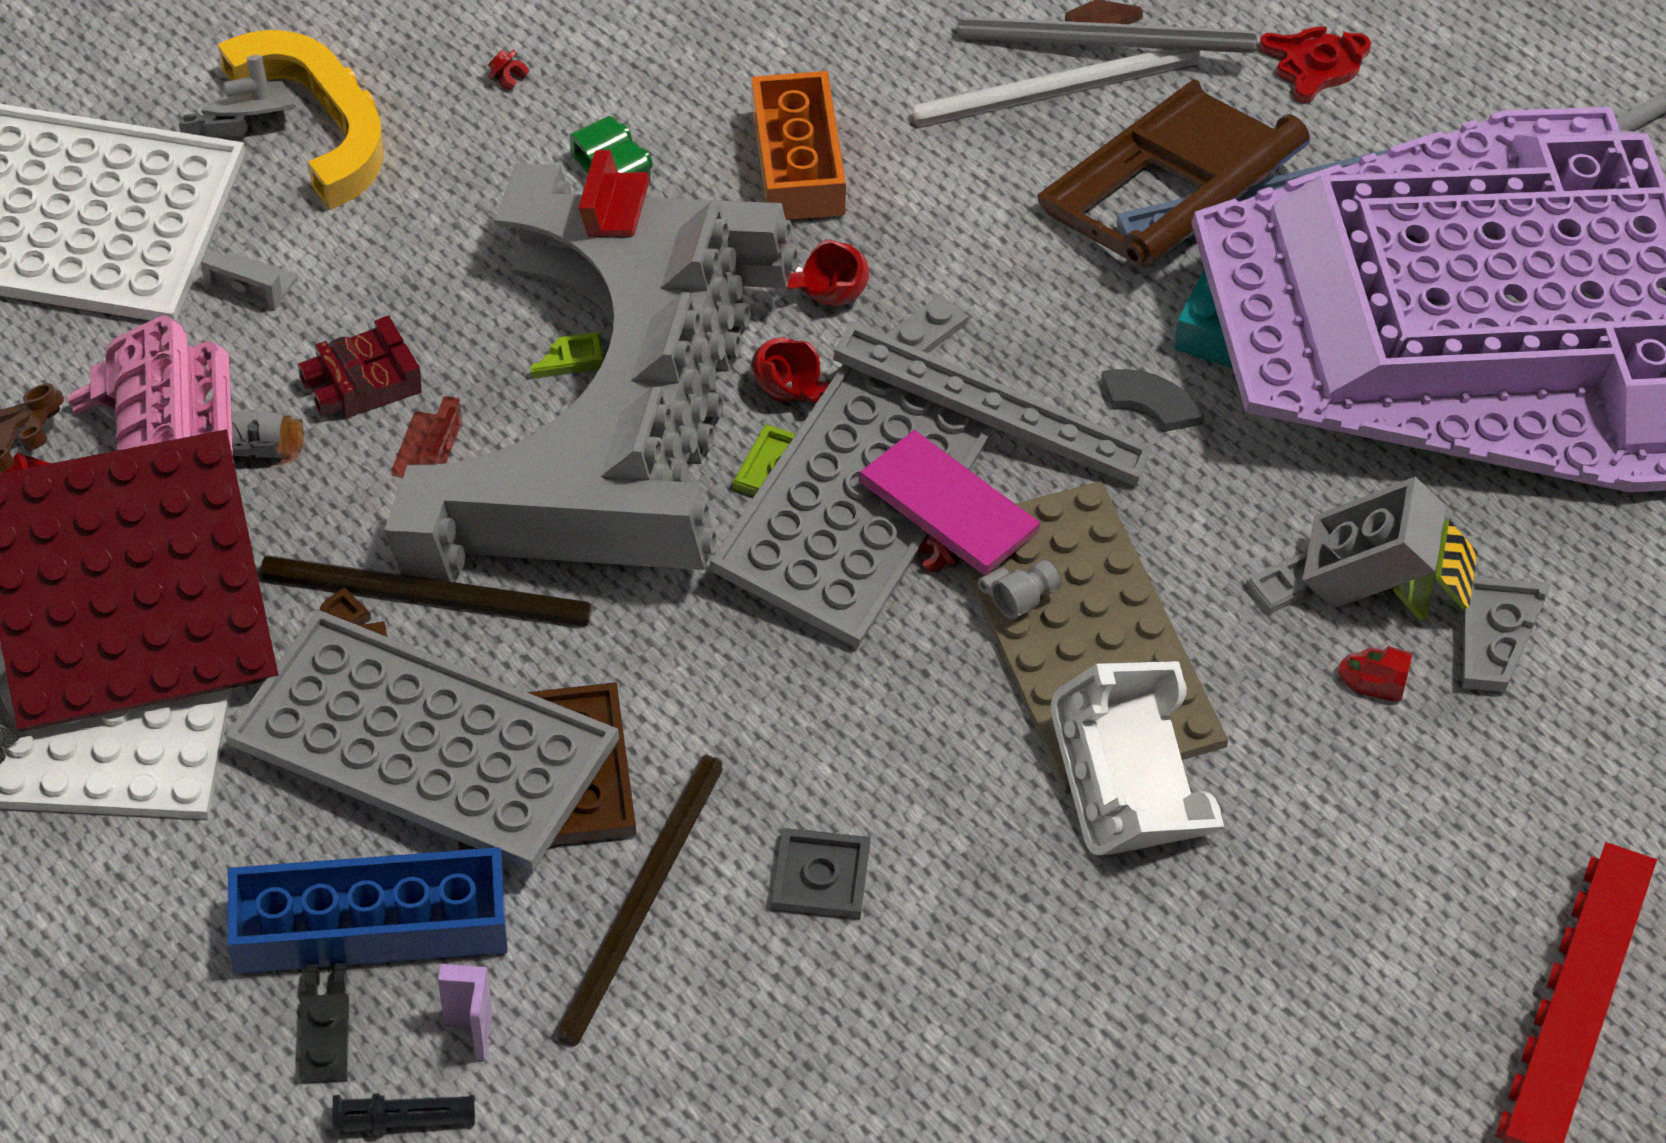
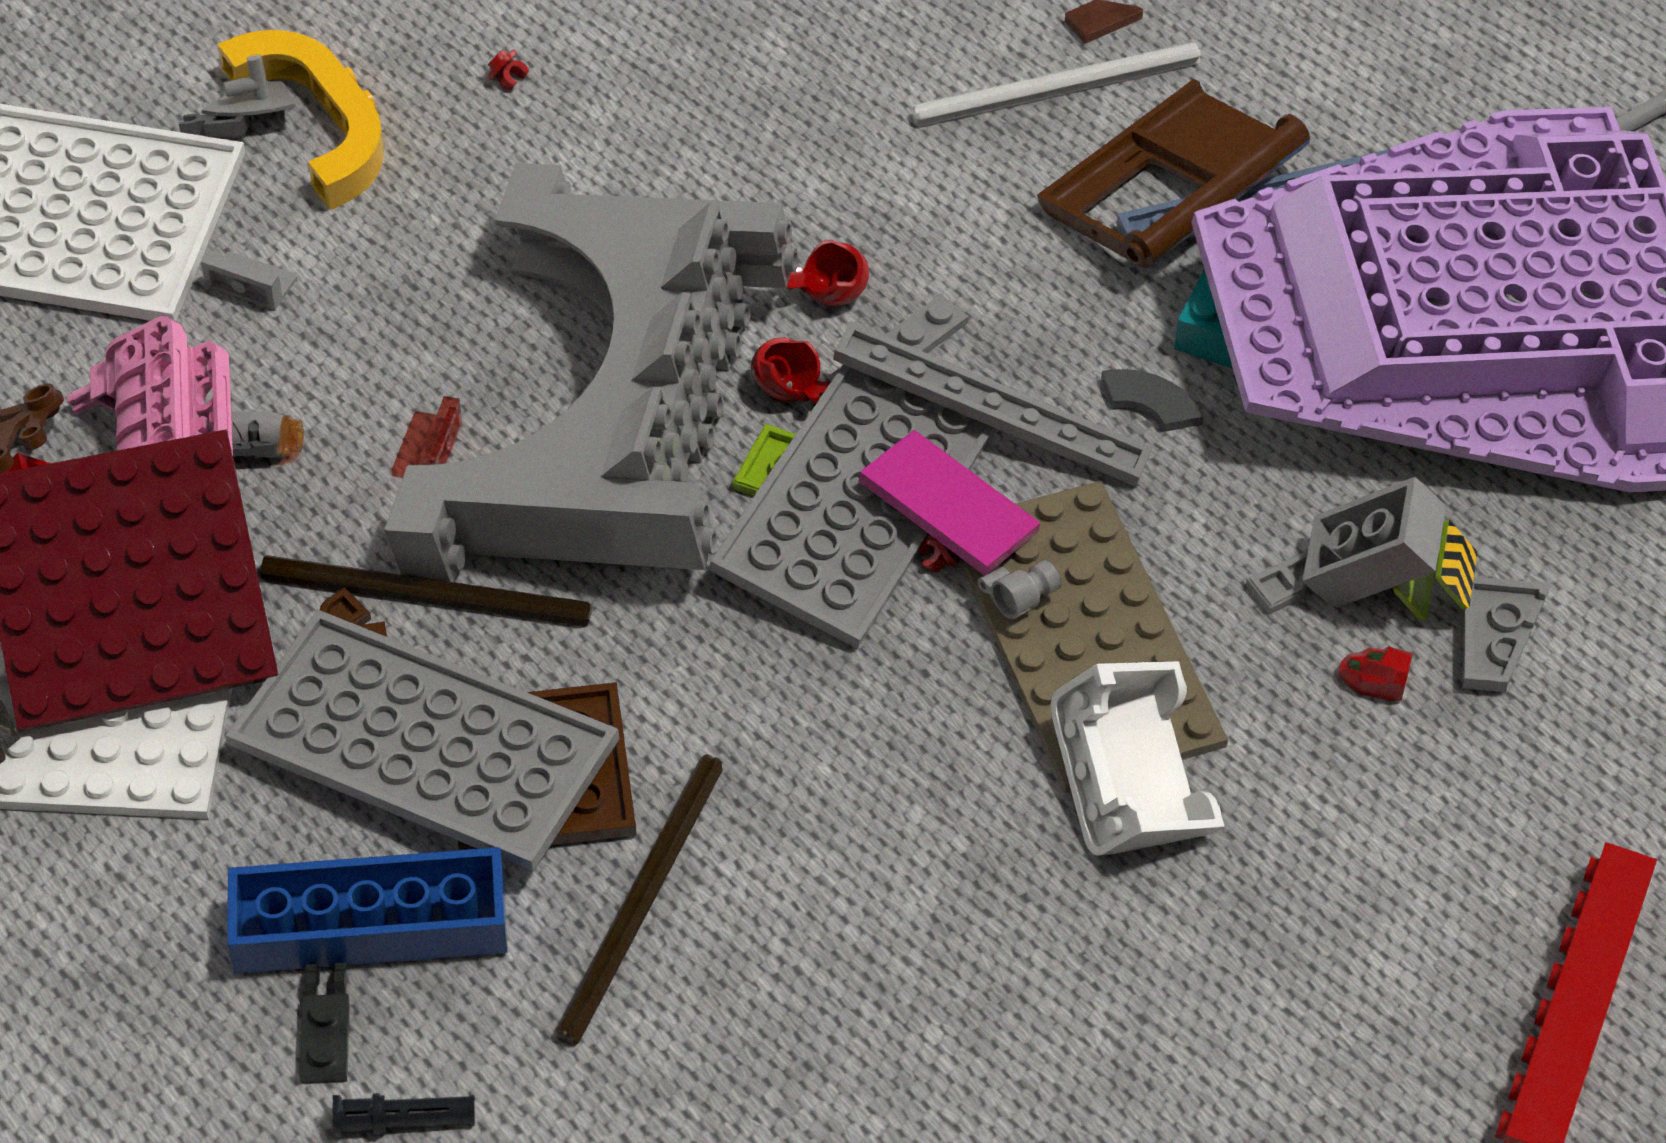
(362, 371): dark red hips -> none
(467, 1002): lavender panel -> none
(570, 356): lime tile -> none
(609, 135): green brick -> none
(612, 199): red panel -> none
(798, 144): orange brick -> none
(821, 873): dark grey tile -> none
(1107, 34): light grey axle -> none
(1316, 58): red tile -> none

